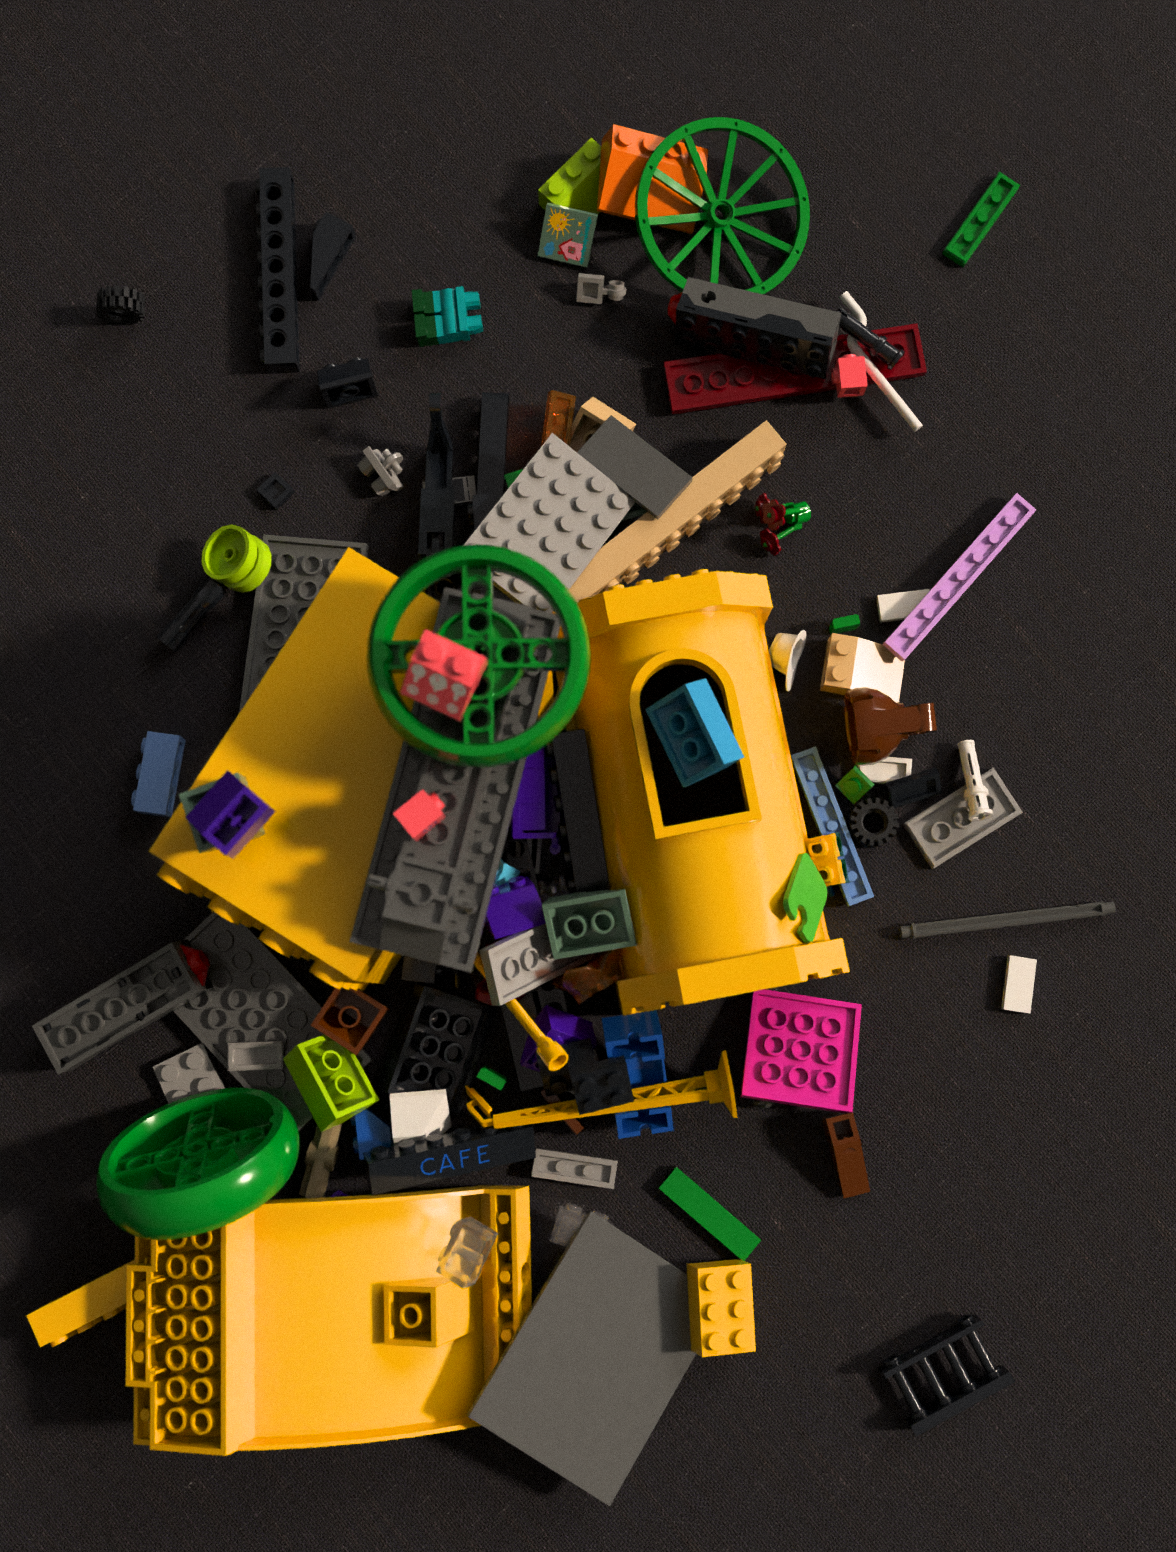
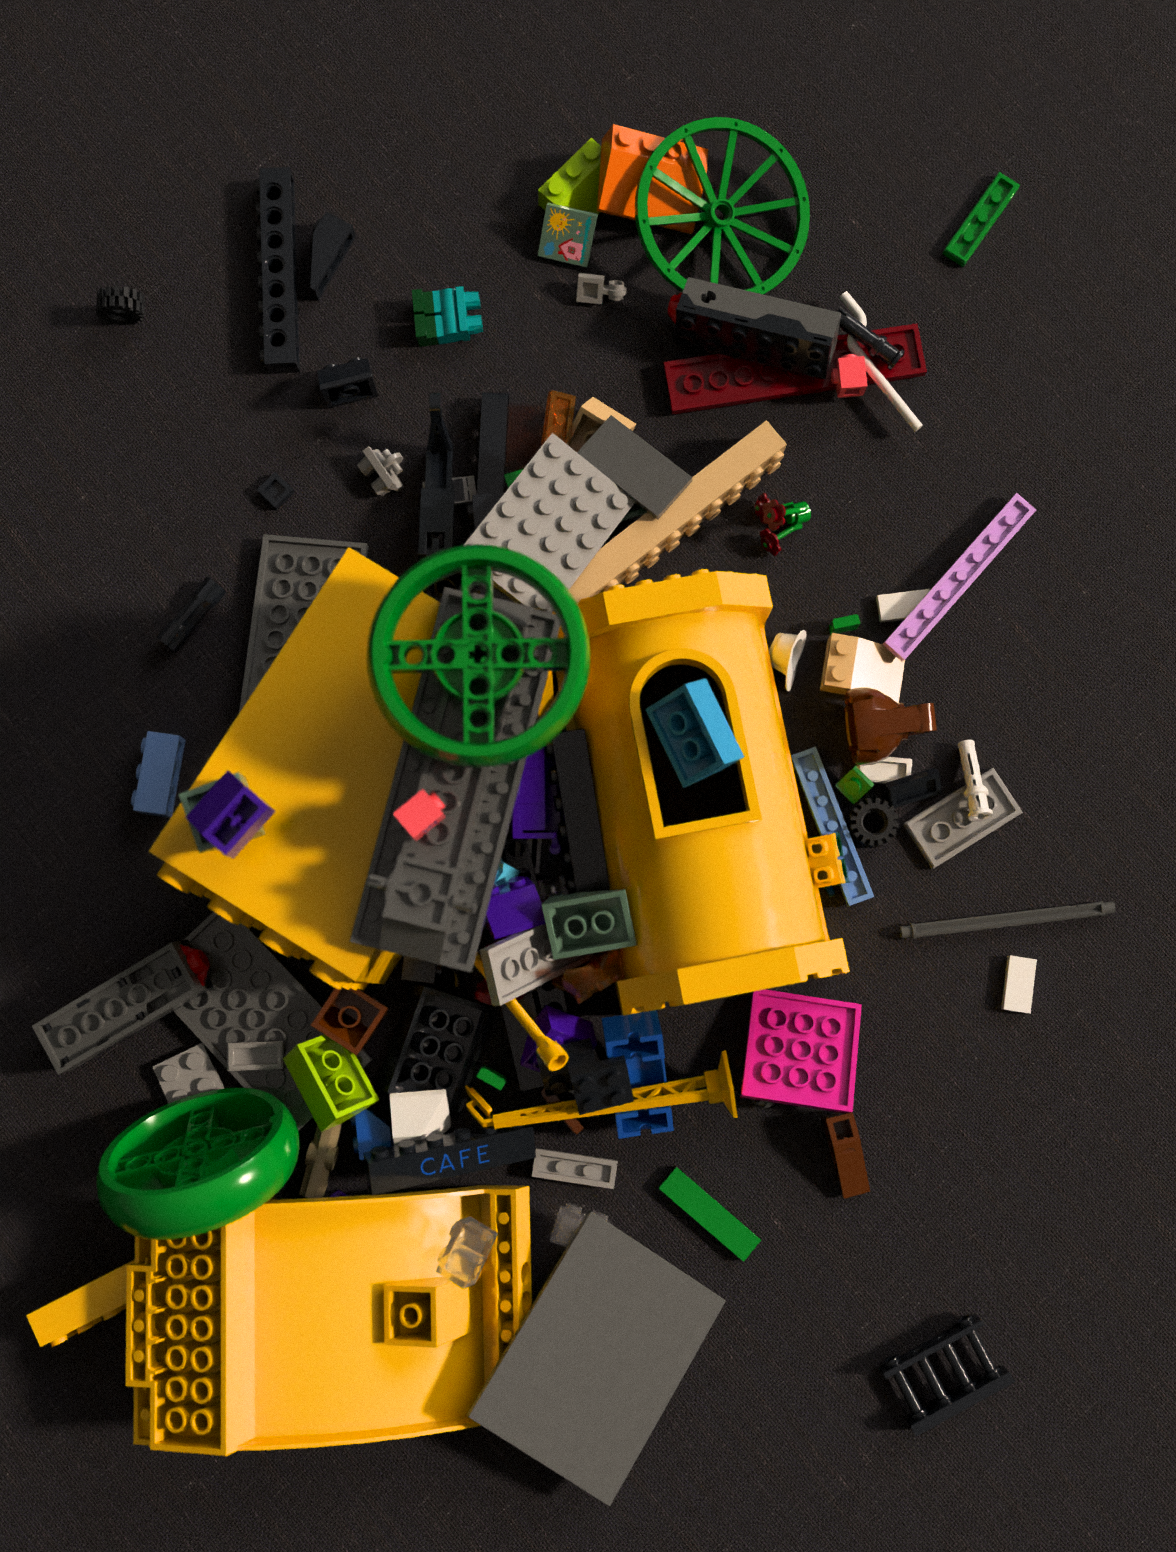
(236, 558): lime wheel -> none
(443, 675): coral slope -> none
(721, 1307): yellow brick -> none
(808, 893): bright green piece -> none

